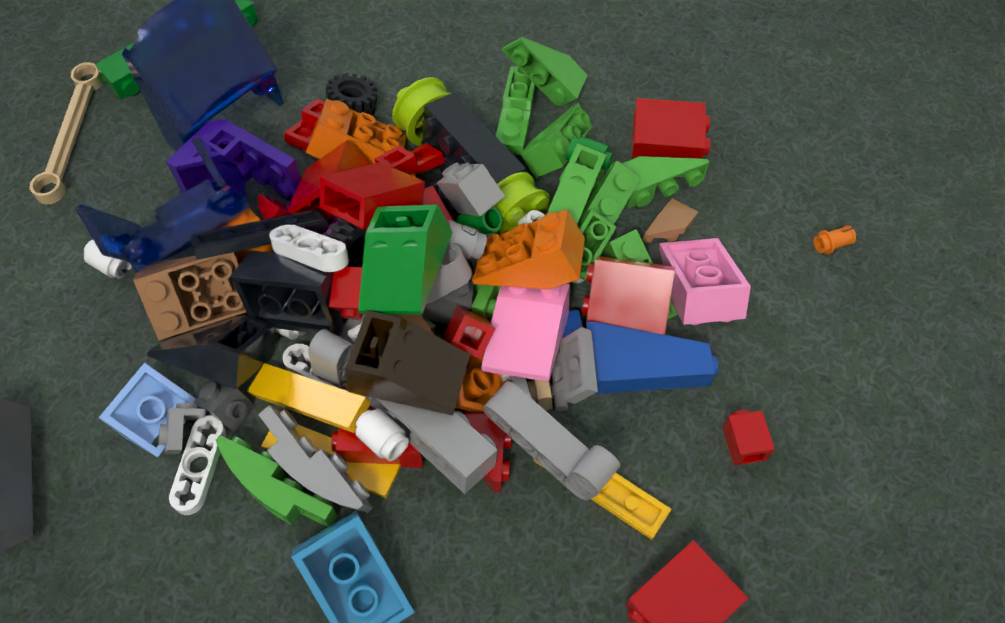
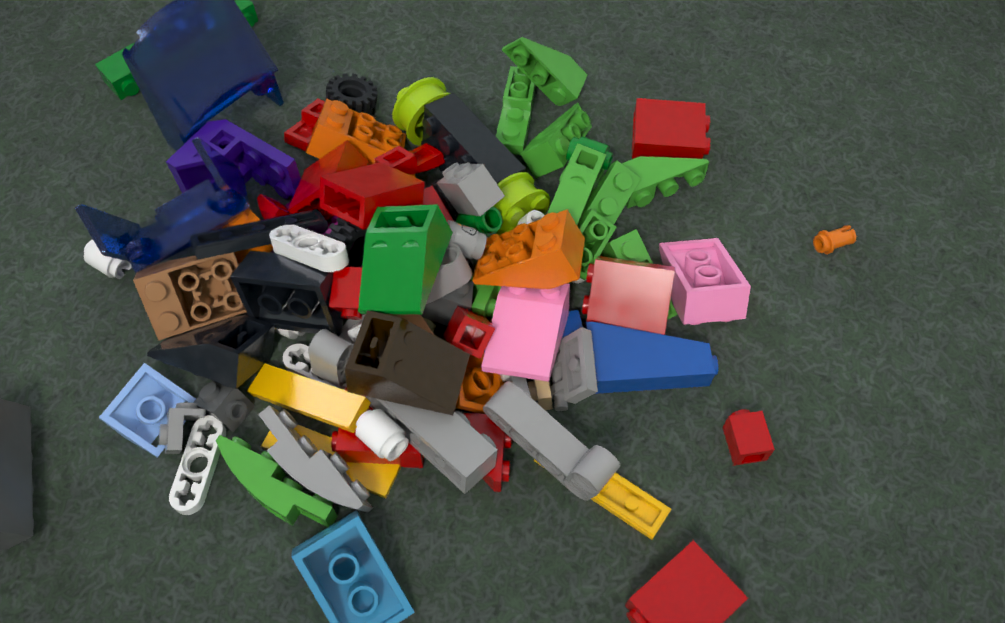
(67, 134): tan piece -> none
(671, 222): medium nougat slope -> none

